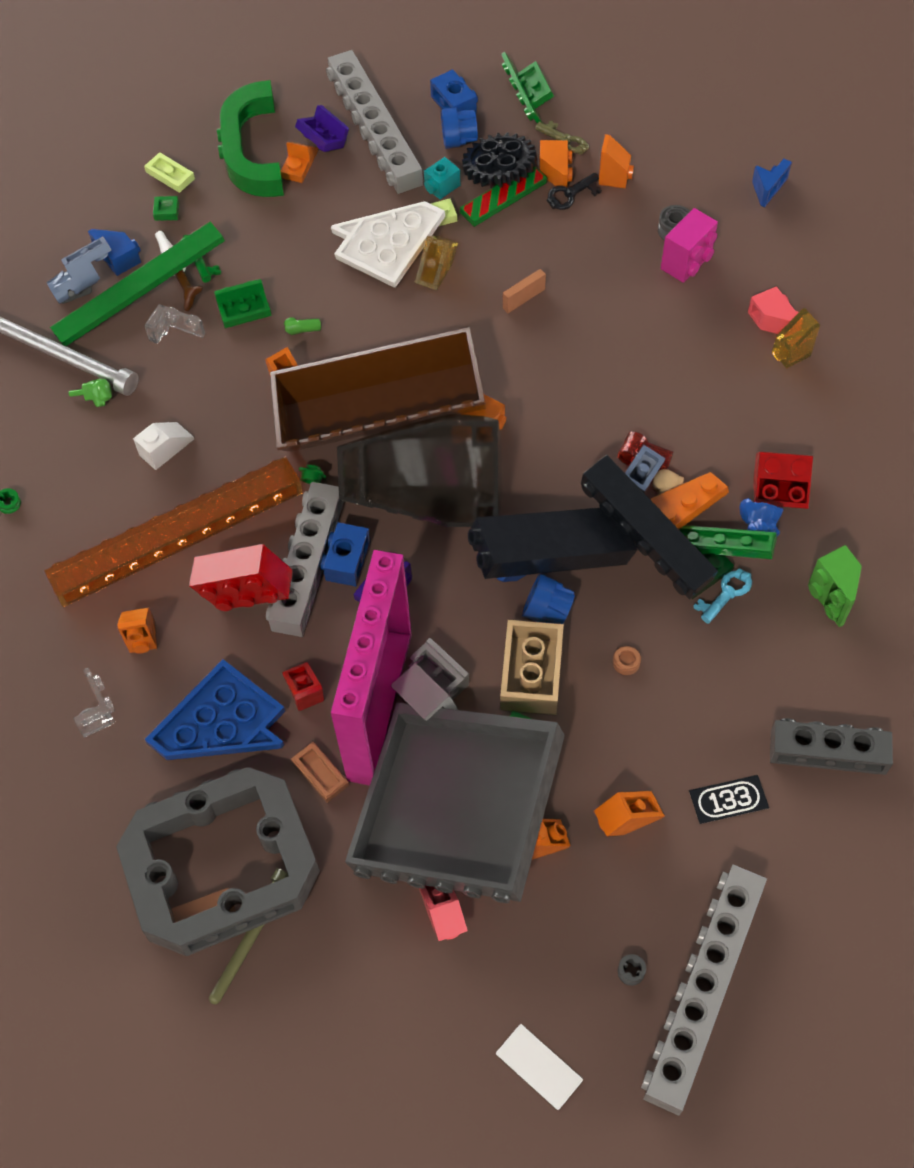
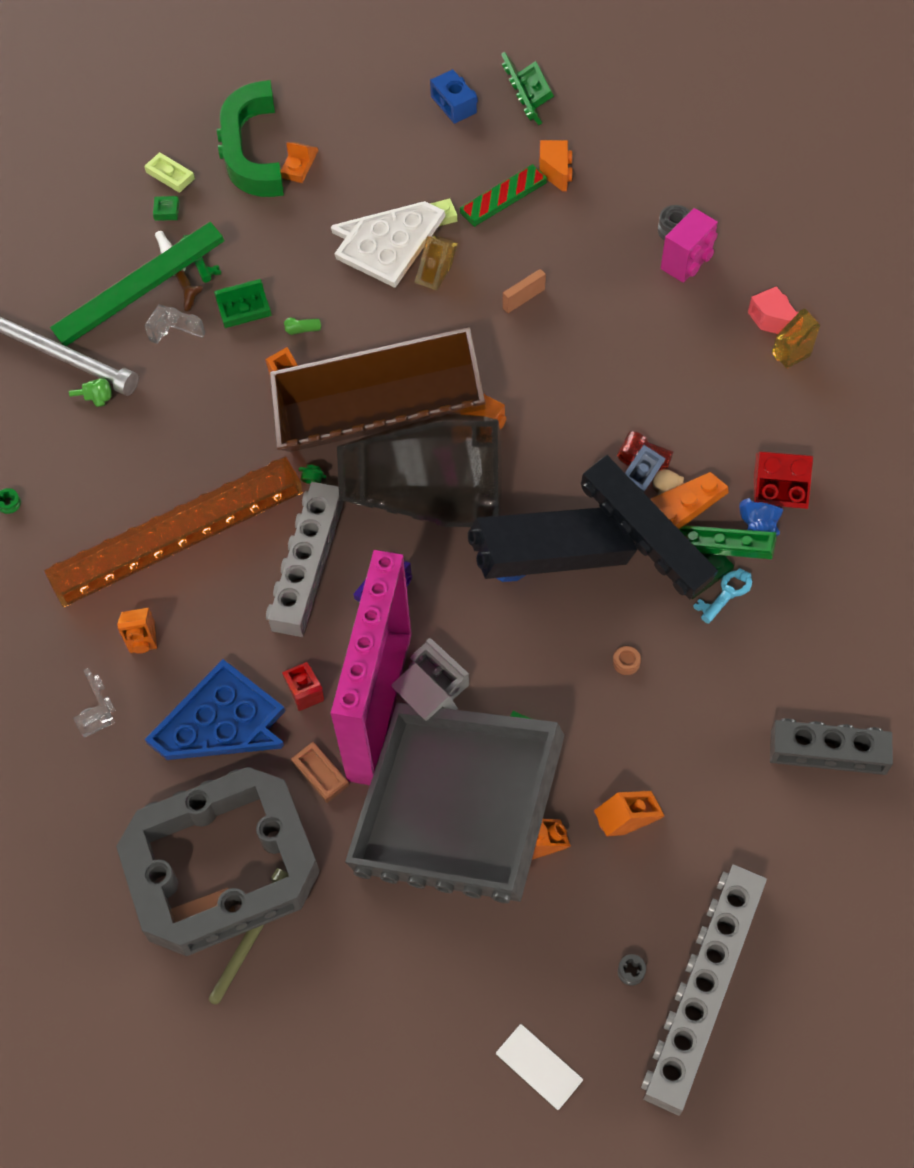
(80, 272): sand blue plate -> none
(123, 253): blue slope -> none
(161, 442): white slope -> none
(241, 577): red brick -> none
(323, 130): dark purple bracket -> none
(345, 568): blue brick -> none
(374, 122): light grey brick -> none
(442, 178): teal brick -> none
(443, 913): coral slope -> none
(458, 127): blue piece -> none
(499, 160): black gear -> none
(531, 667): tan brick -> none
(548, 601): blue piece -> none
(550, 130): olive piece -> none
(570, 191): black piece -> none
(614, 164): orange slope -> none
(728, 799): black sticker -> none
(769, 182): blue slope -> none
(836, 583): bright green slope -> none

